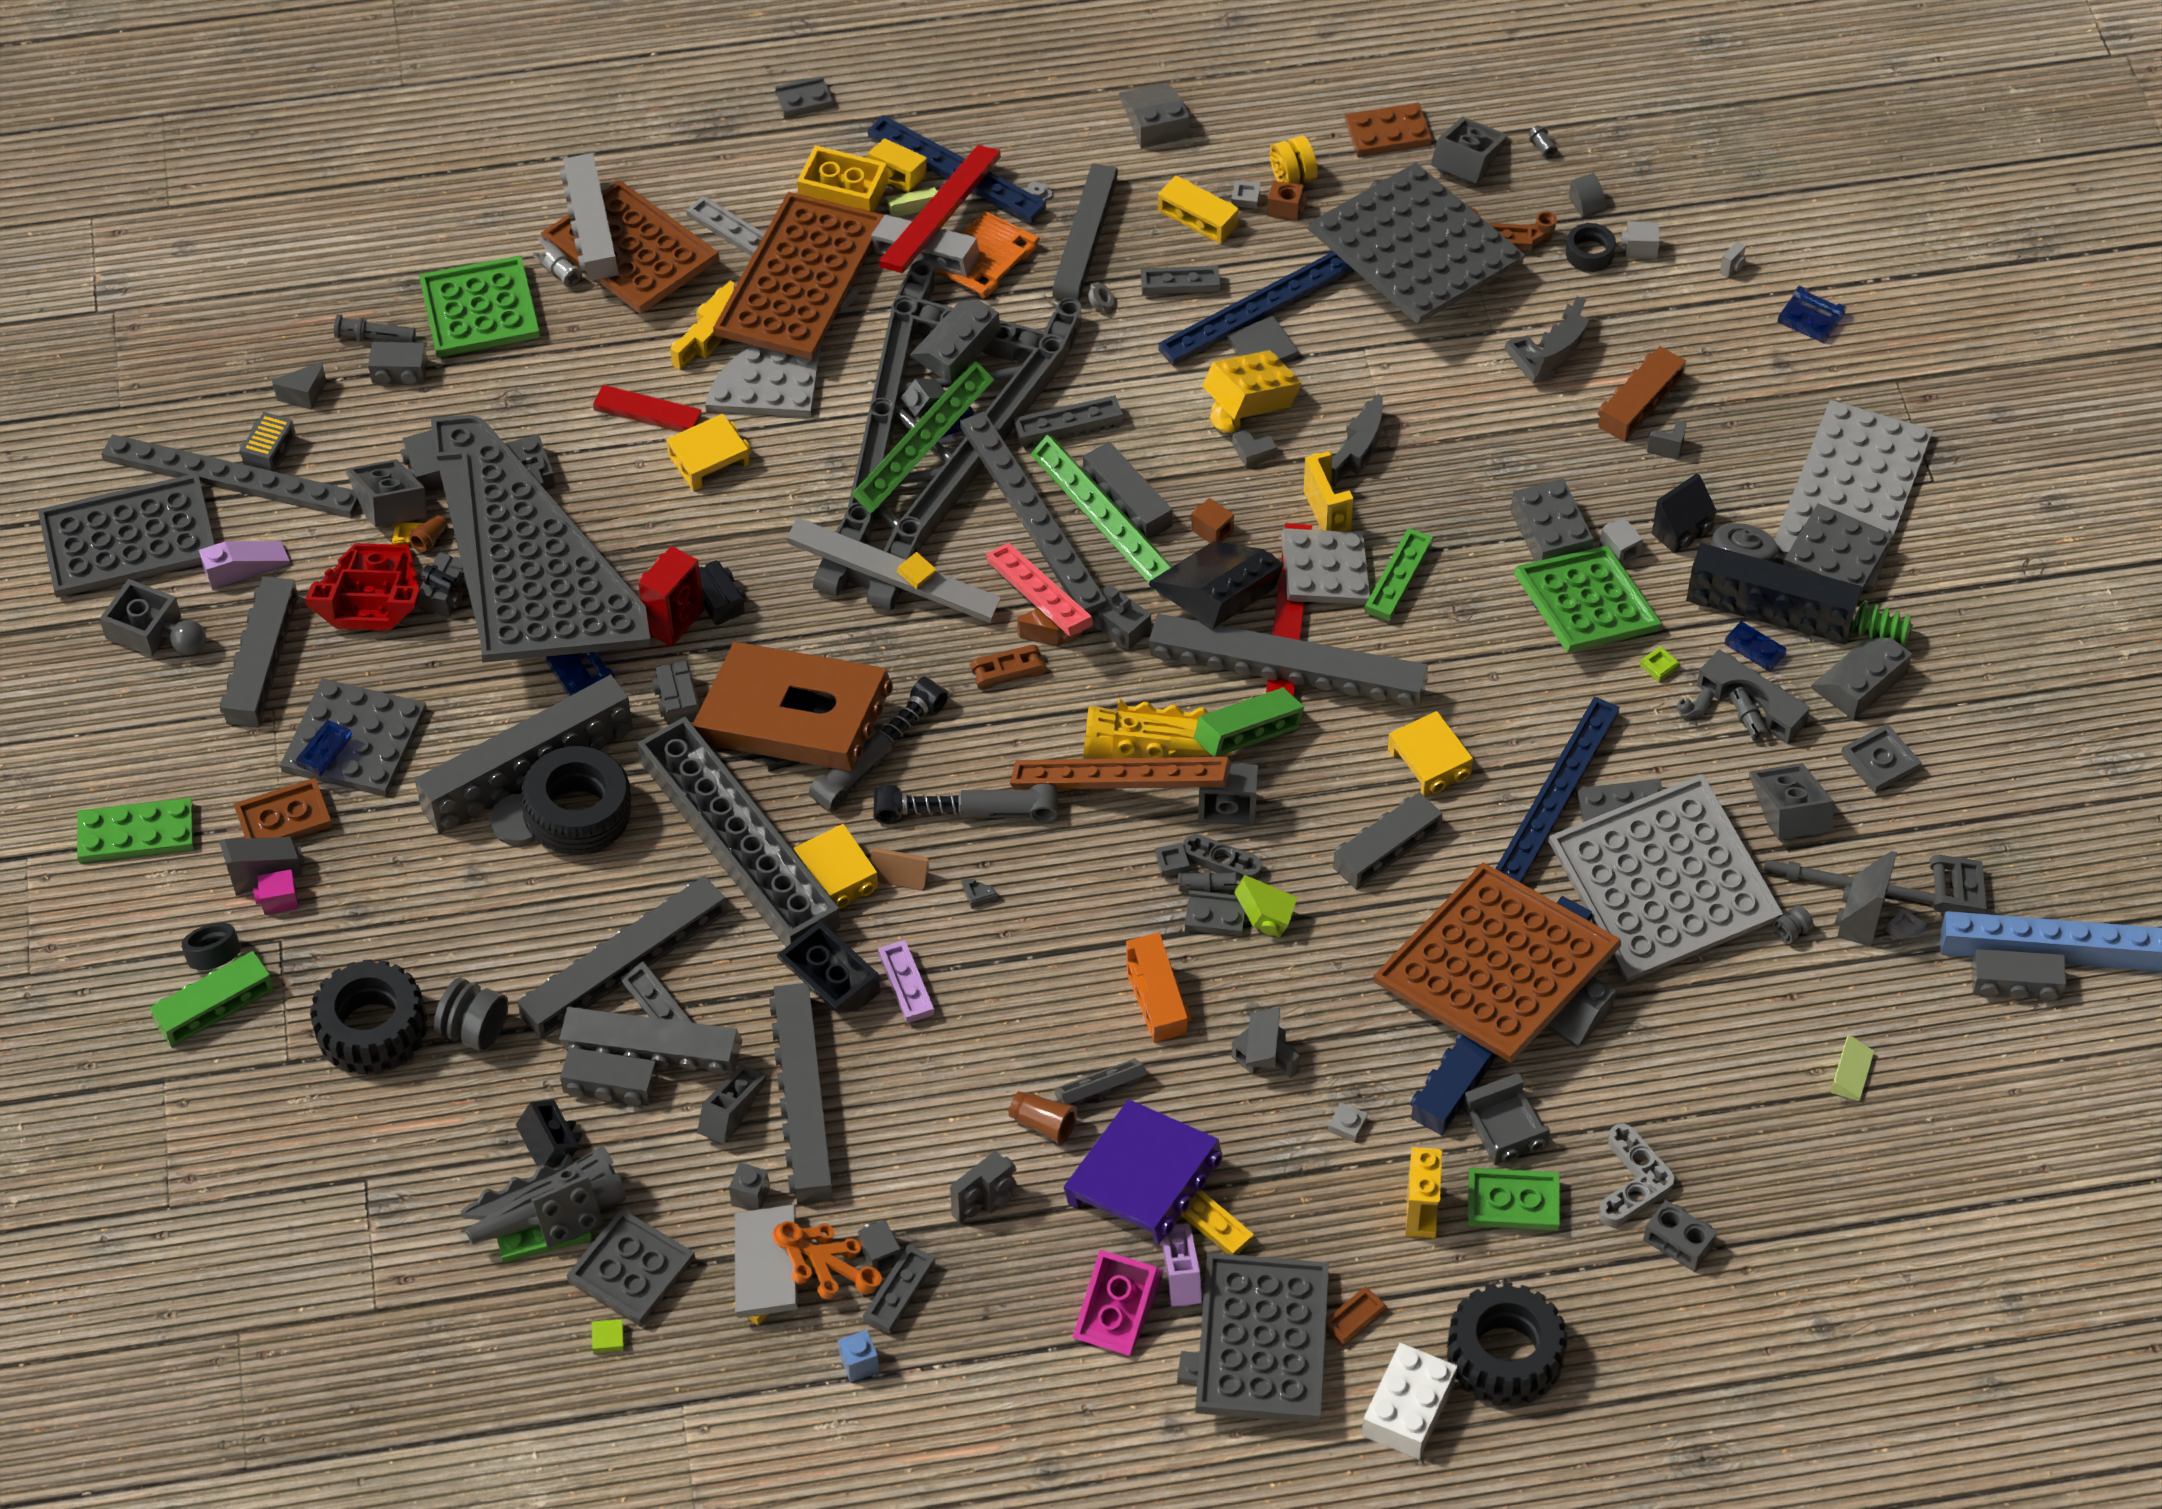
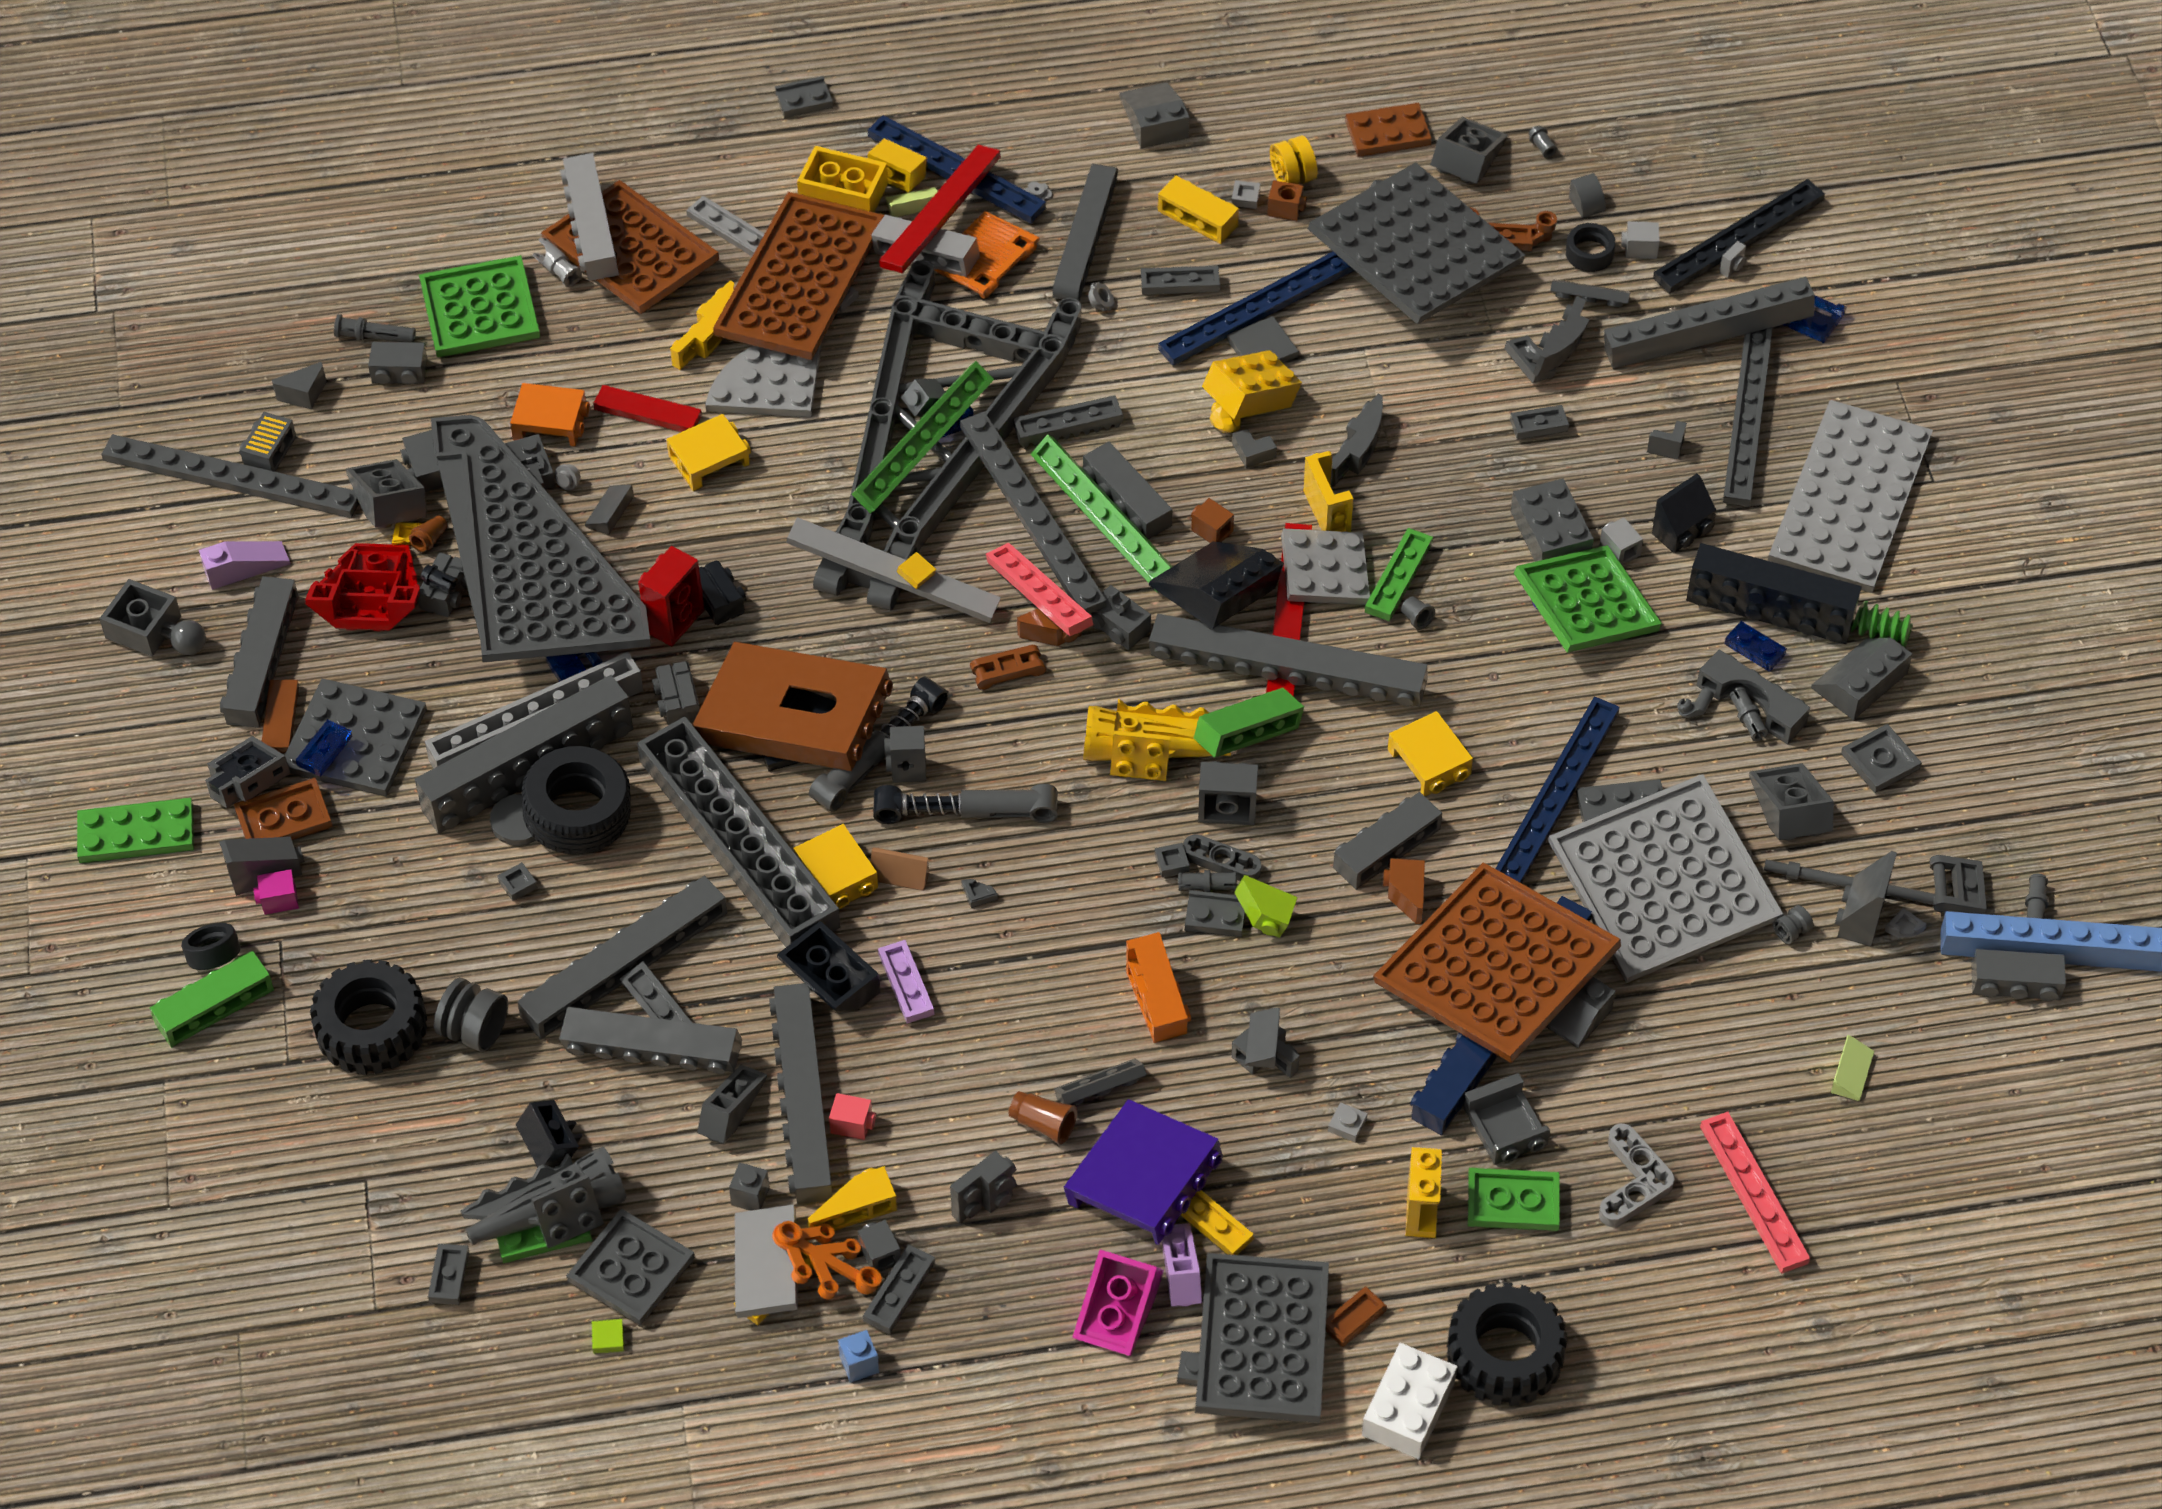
(125, 534): dark grey plate -> none
(245, 772): none -> dark grey piece
(280, 714): none -> dark orange tile
(448, 1274): none -> dark grey plate
(468, 735): none -> light grey brick
(517, 881): none -> dark grey plate
(549, 412): none -> orange panel
(567, 476): none -> light grey plate
(608, 1077): dark grey brick -> none
(610, 508): none -> dark grey slope
(851, 1116): none -> coral brick
(859, 1200): none -> yellow slope
(906, 754): none -> dark grey brick
(958, 339): dark grey slope -> none
(1122, 773): dark orange plate -> none
(1406, 886): none -> dark orange slope
(1418, 612): none -> dark grey piece
(1539, 422): none -> dark grey plate
(1590, 293): none -> dark grey plate
(1641, 393): dark orange brick -> none
(1659, 664): lime tile -> none
(1675, 1240): dark grey brick -> none
(1709, 322): none -> dark grey brick
(1745, 540): dark grey wheel -> none
(1746, 231): none -> black plate
(1747, 418): none -> dark grey plate
(1755, 1192): none -> coral plate
(1838, 547): dark grey plate -> none
(2037, 900): none -> dark grey pin

